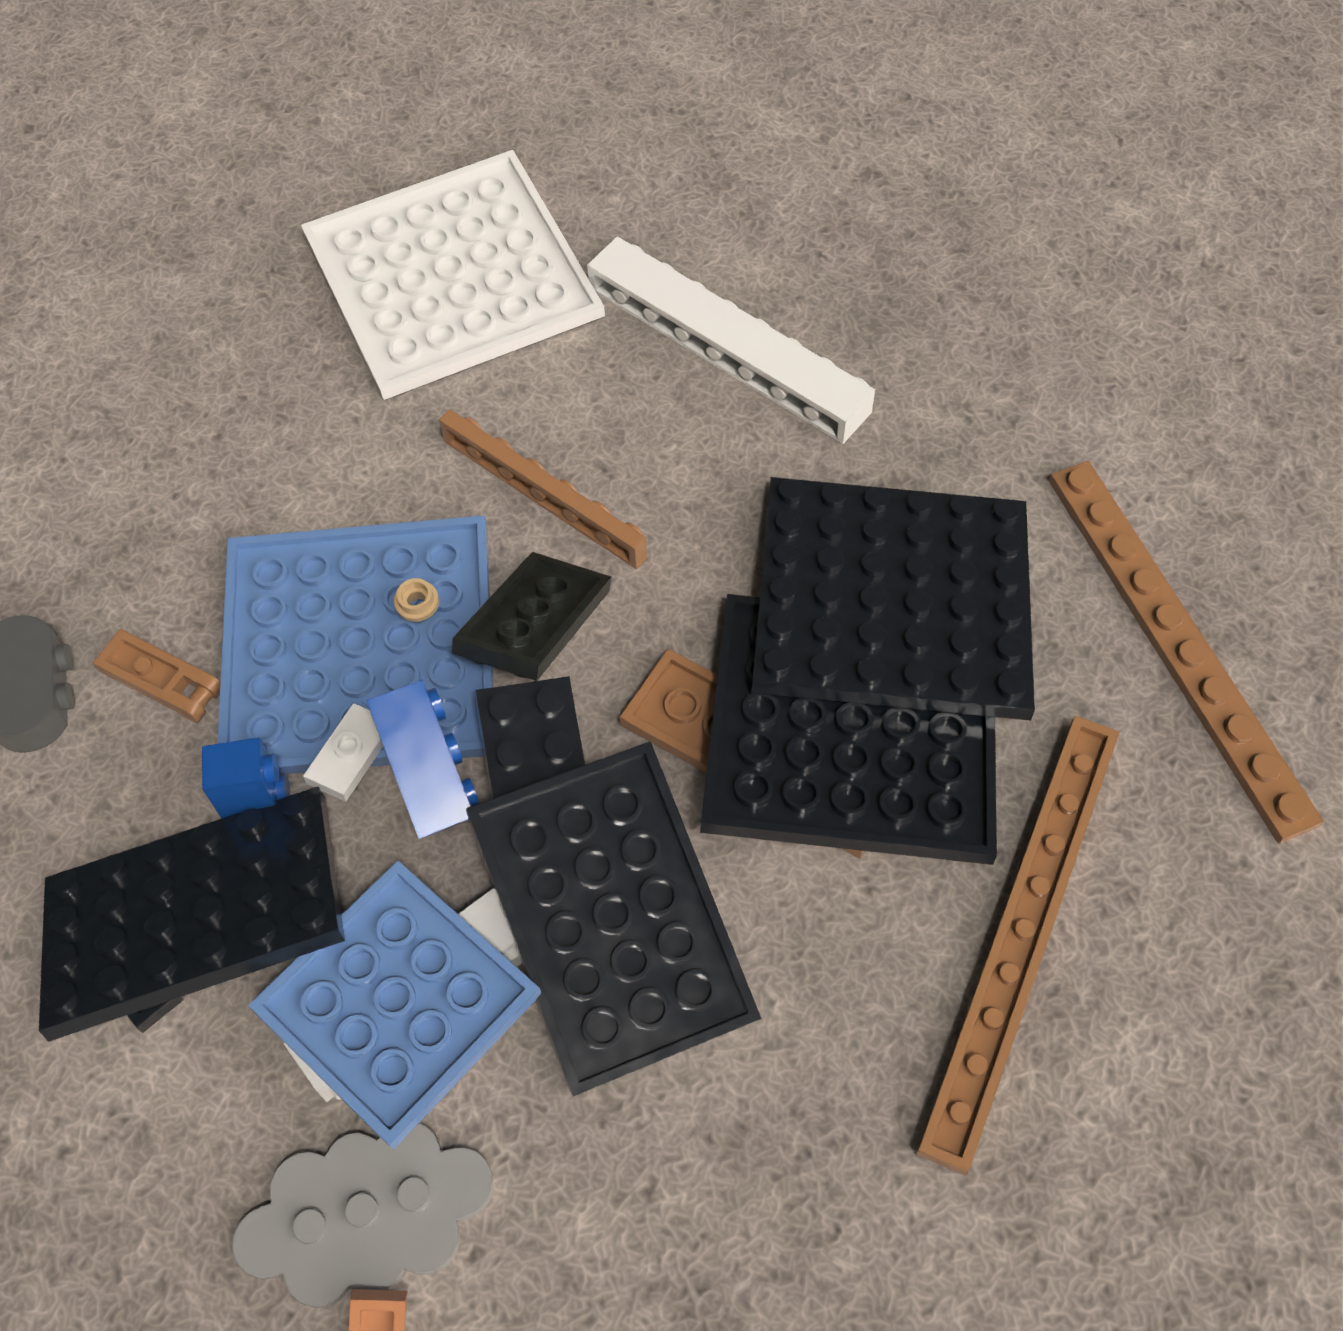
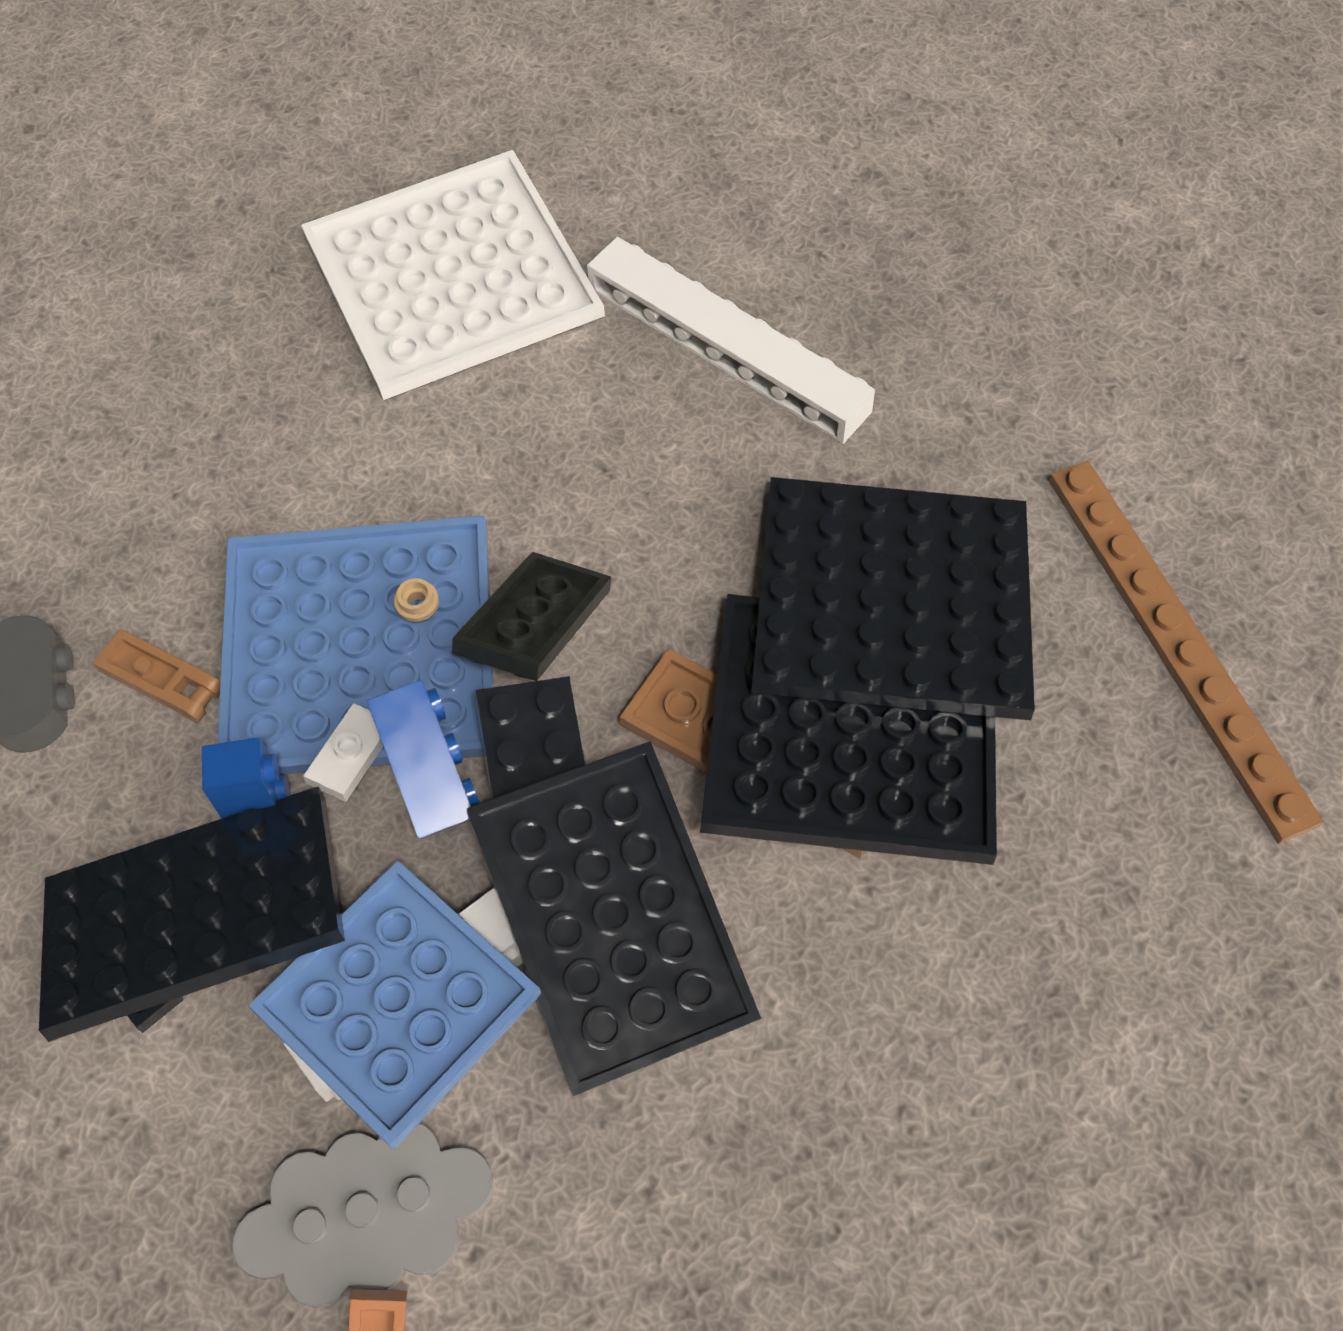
(554, 495): medium nougat plate -> none
(1017, 949): medium nougat plate -> none

